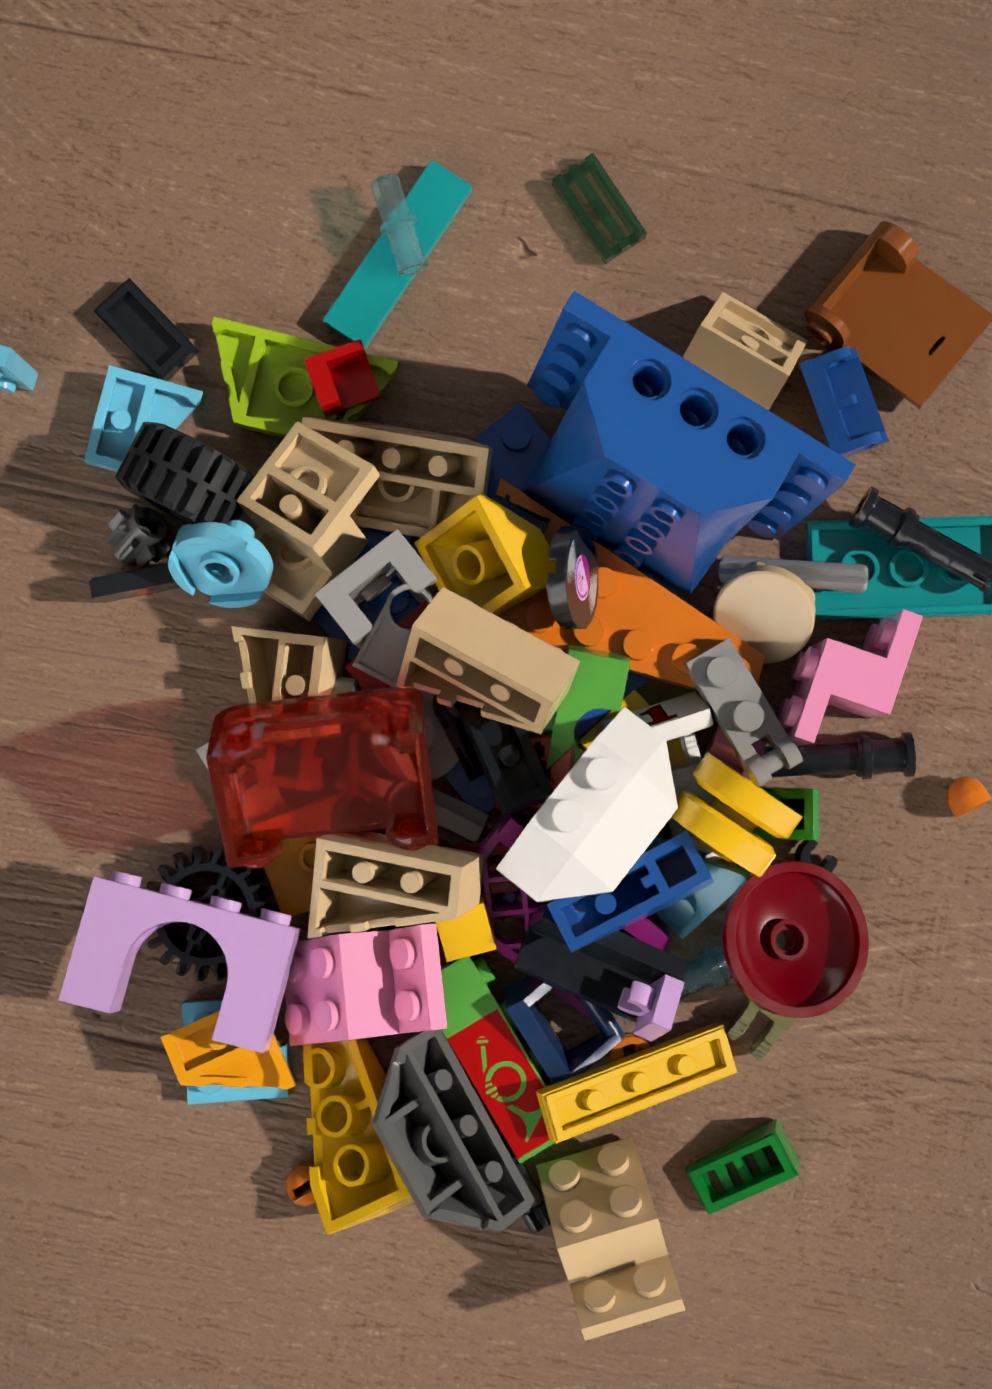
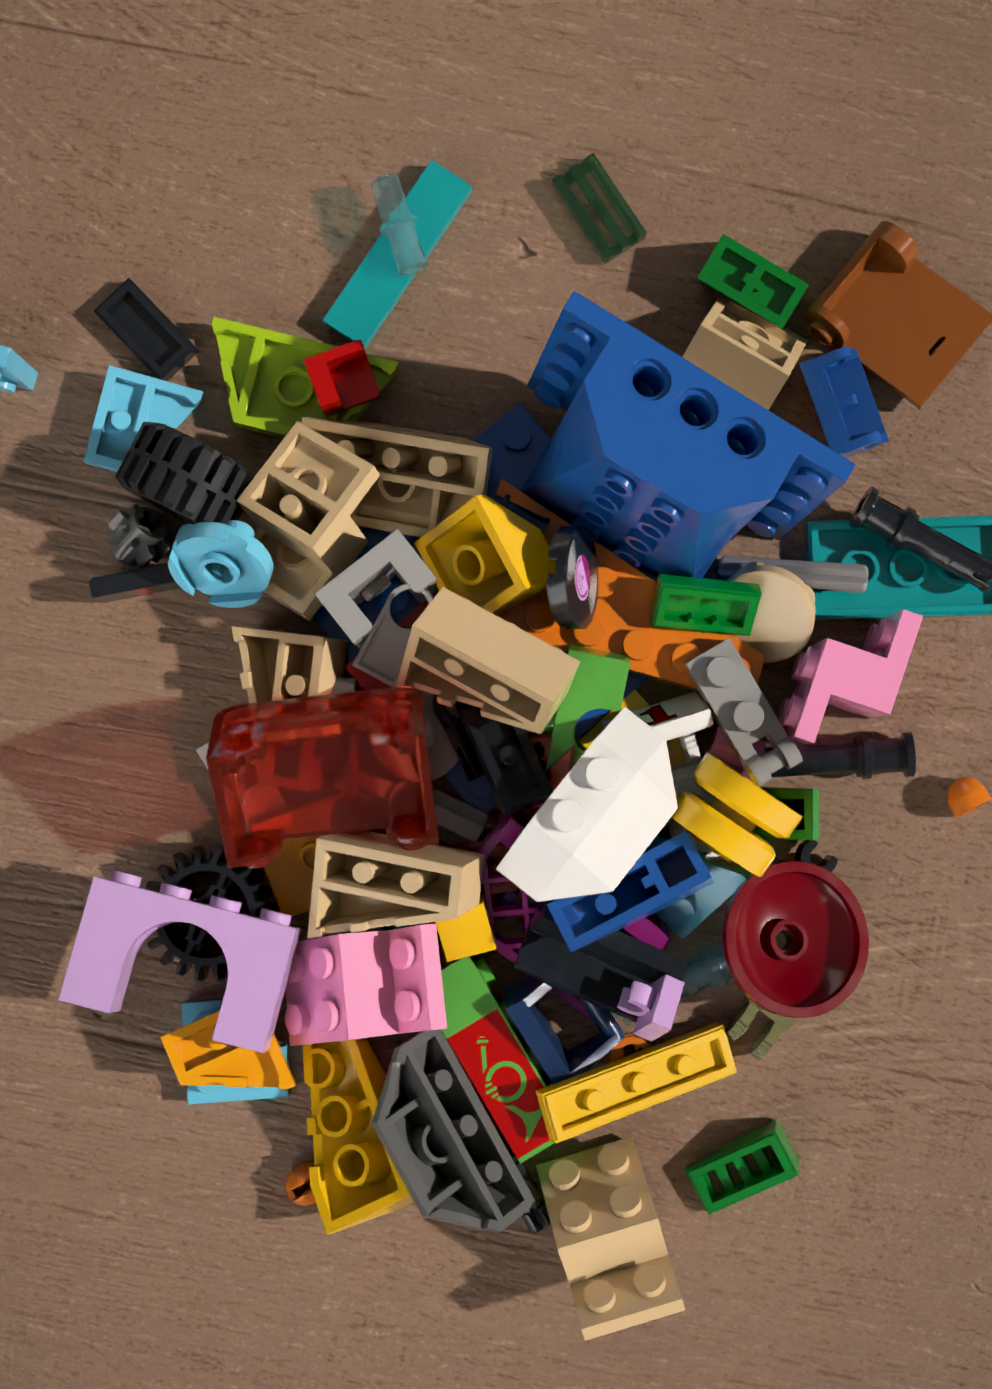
(704, 605): none -> green plate
(752, 281): none -> green hinge

